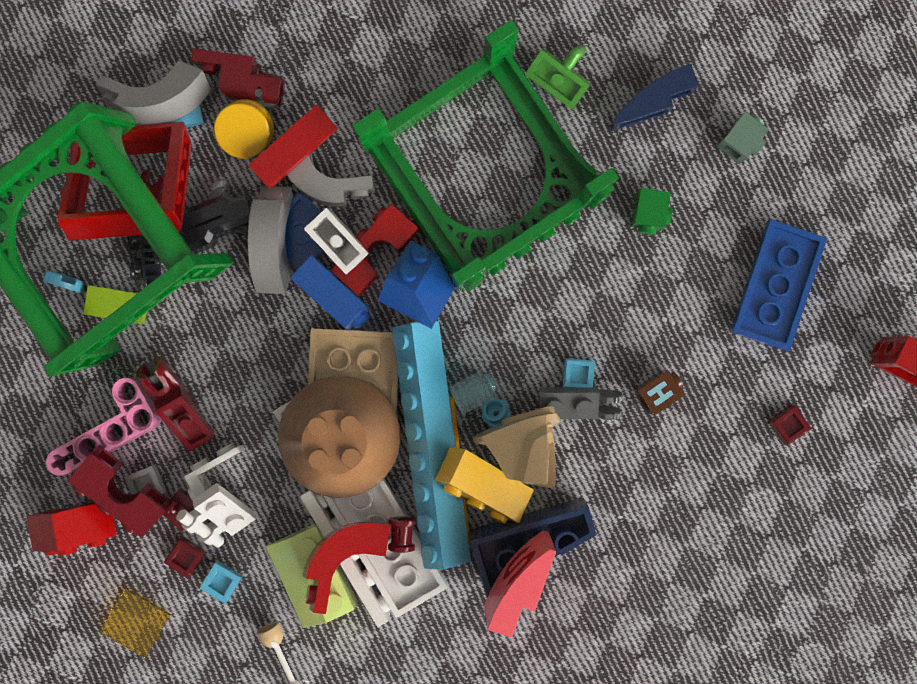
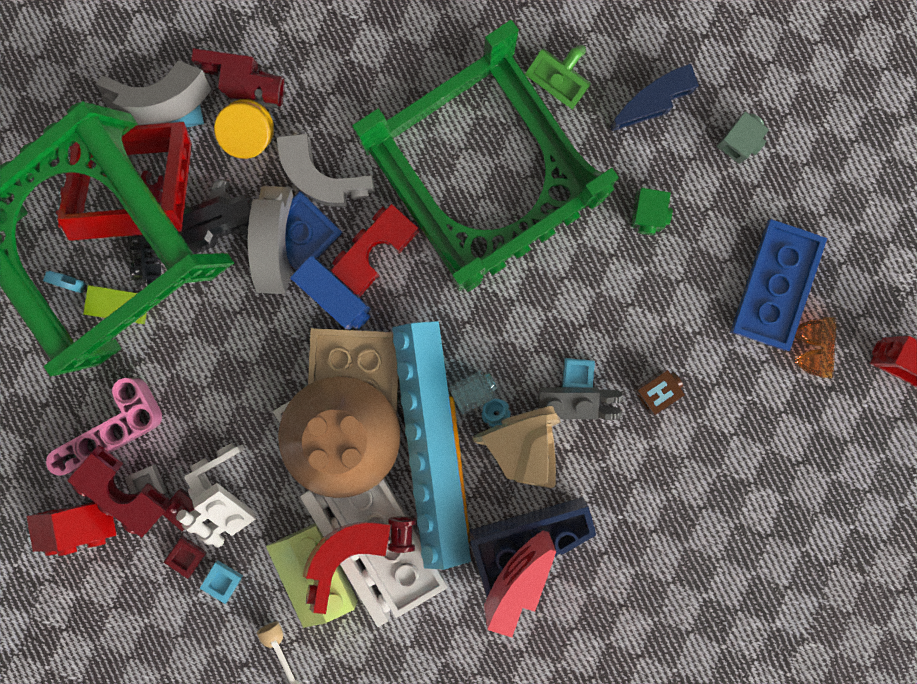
(135, 623): clear yellow piece -> none
(174, 404): dark red plate -> none
(293, 147): red tile -> none
(336, 240): white slope -> none
(417, 285): blue slope -> none
(483, 485): yellow brick -> none
(789, 424): dark red tile -> none
(823, 334): none -> clear orange tile

